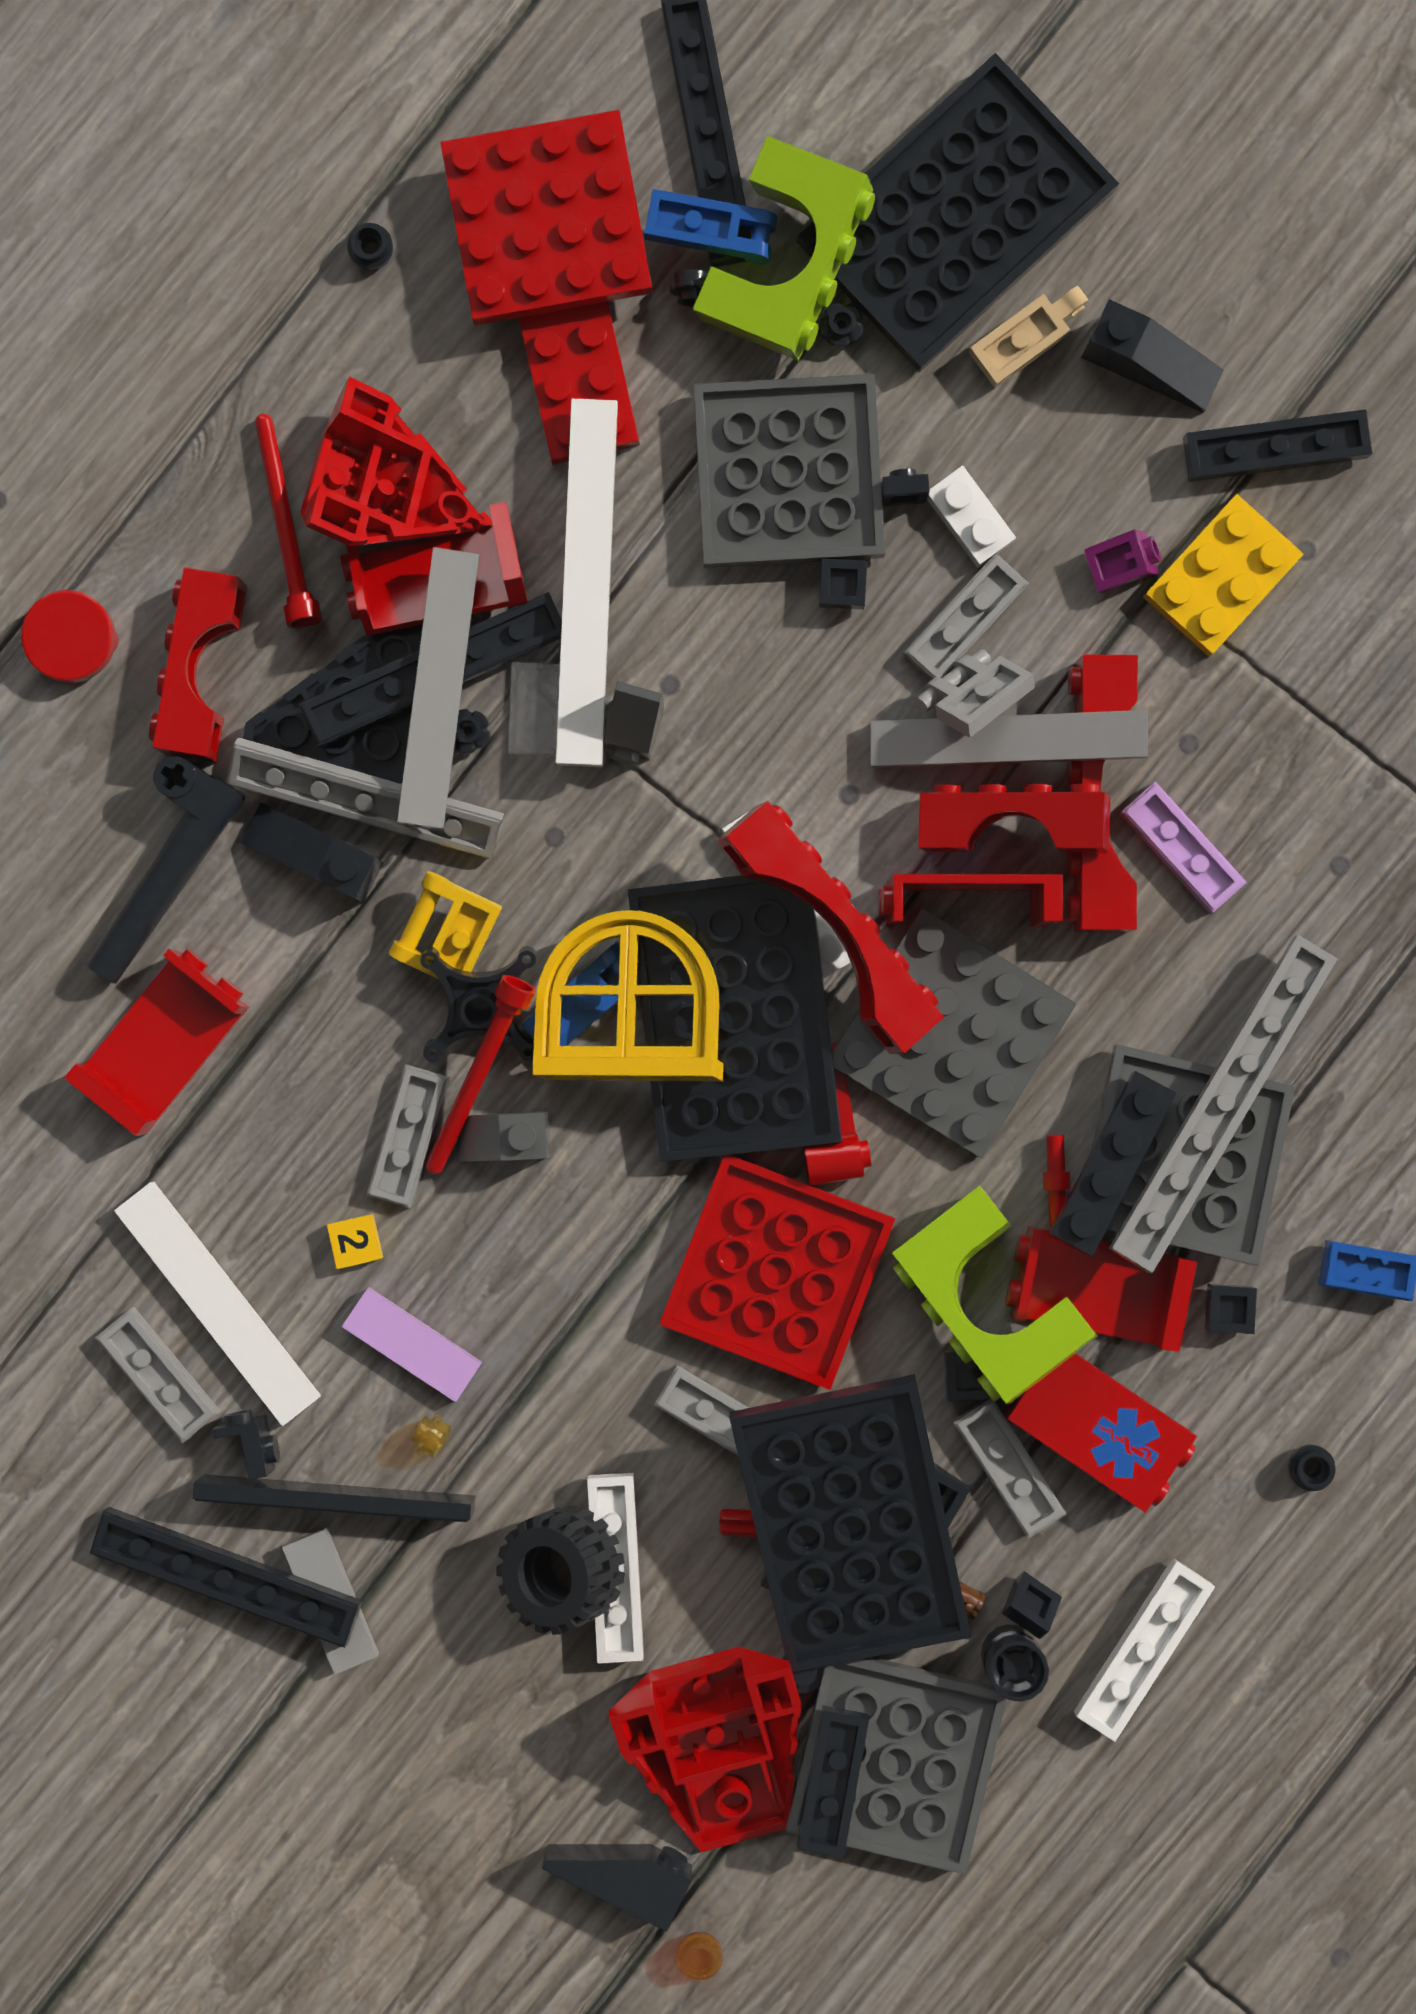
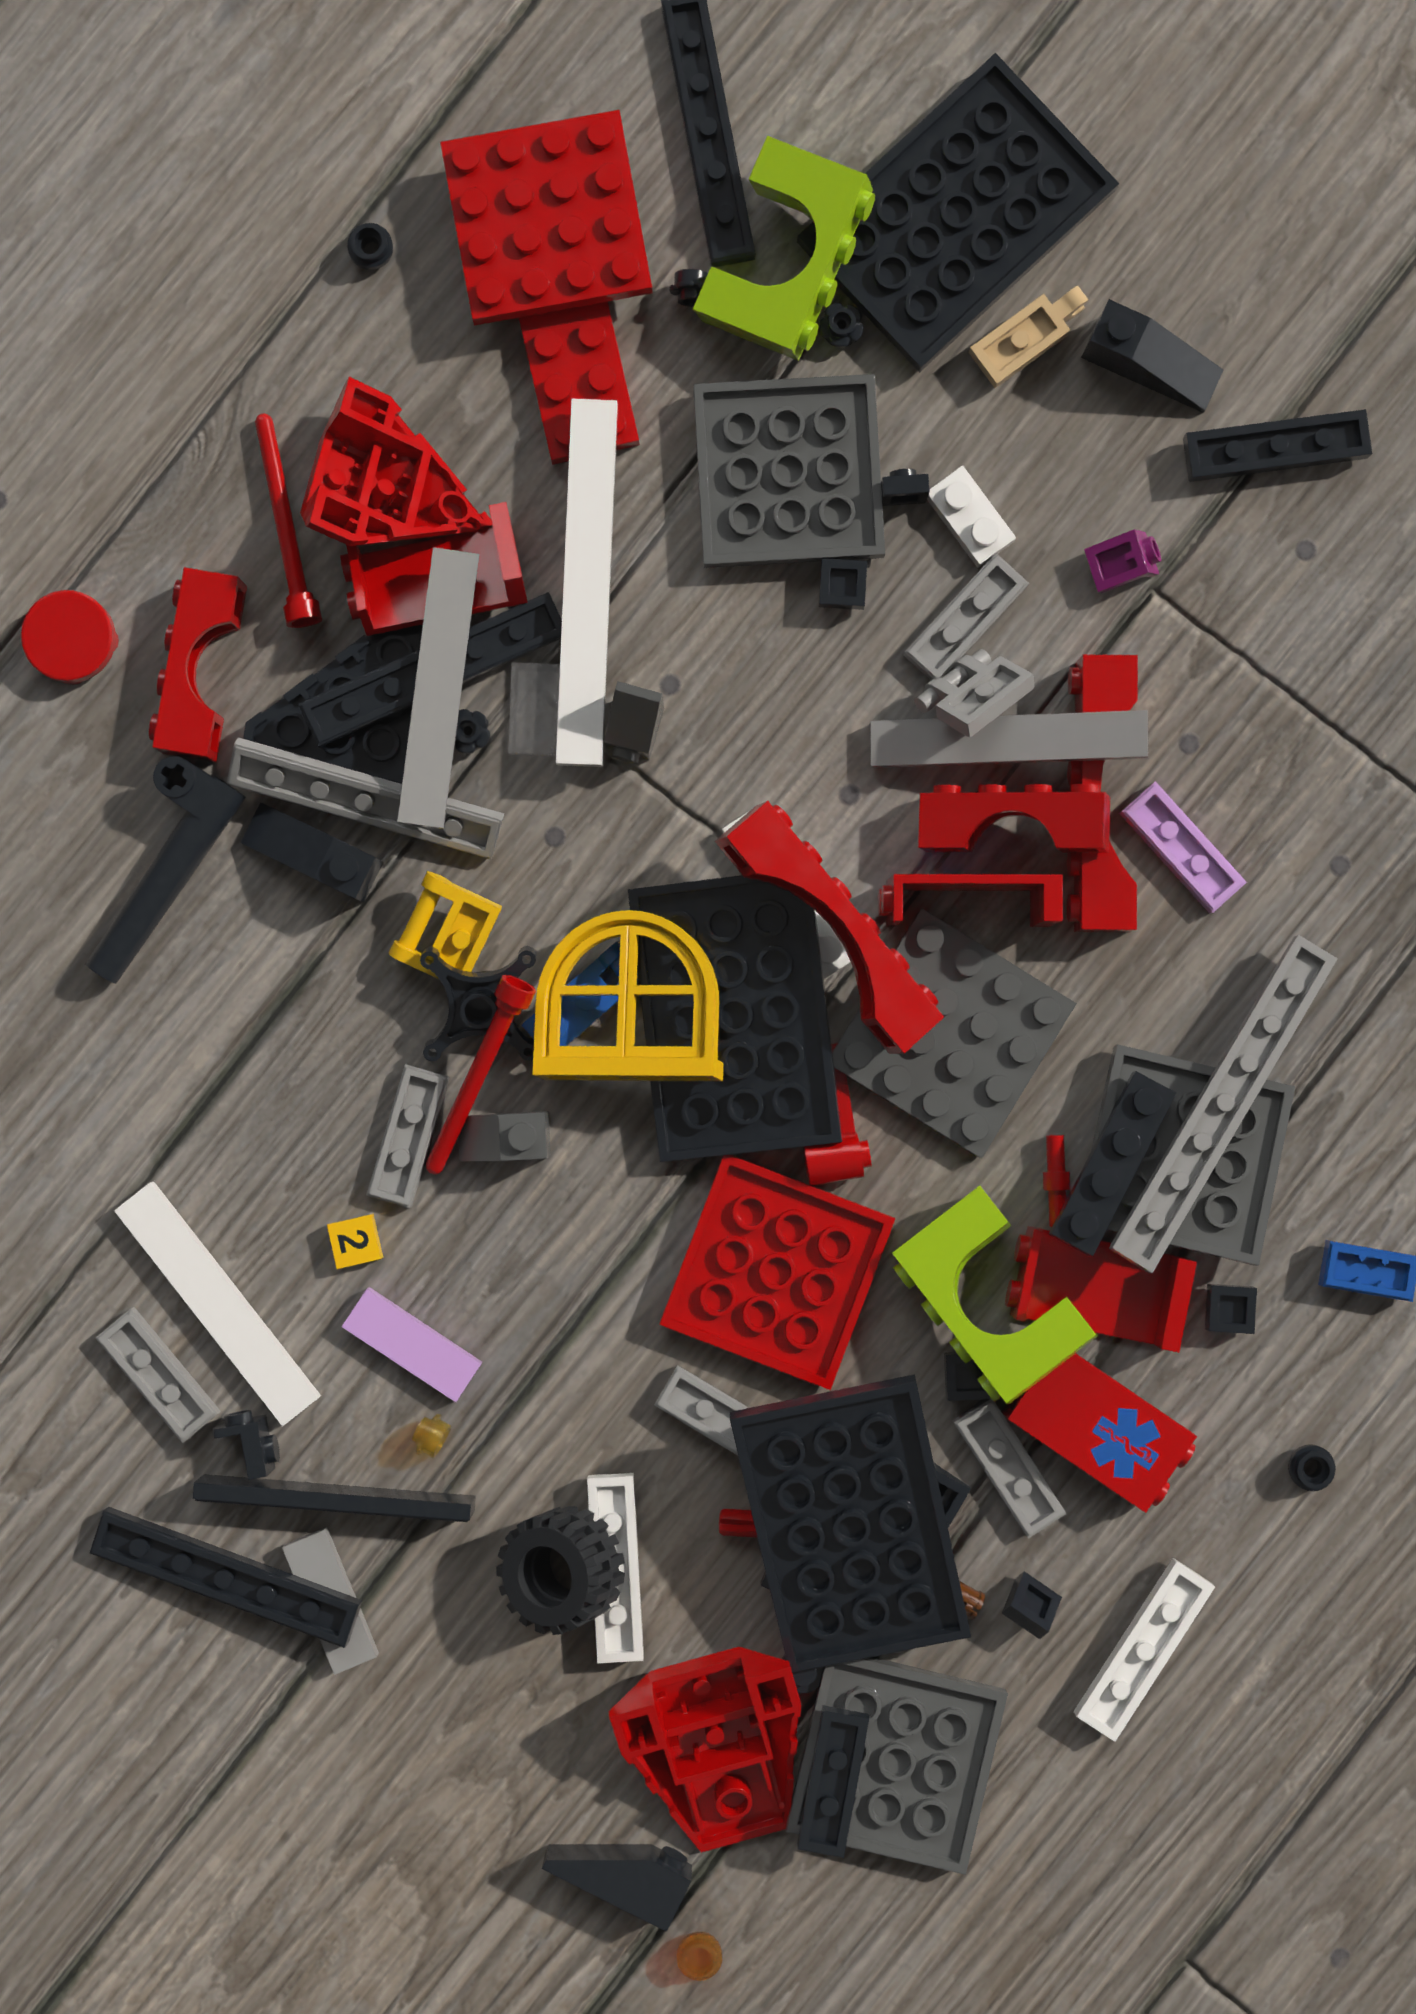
(160, 1042): red panel -> none
(709, 225): blue plate -> none
(1014, 1663): black wheel -> none
(1223, 575): yellow plate -> none

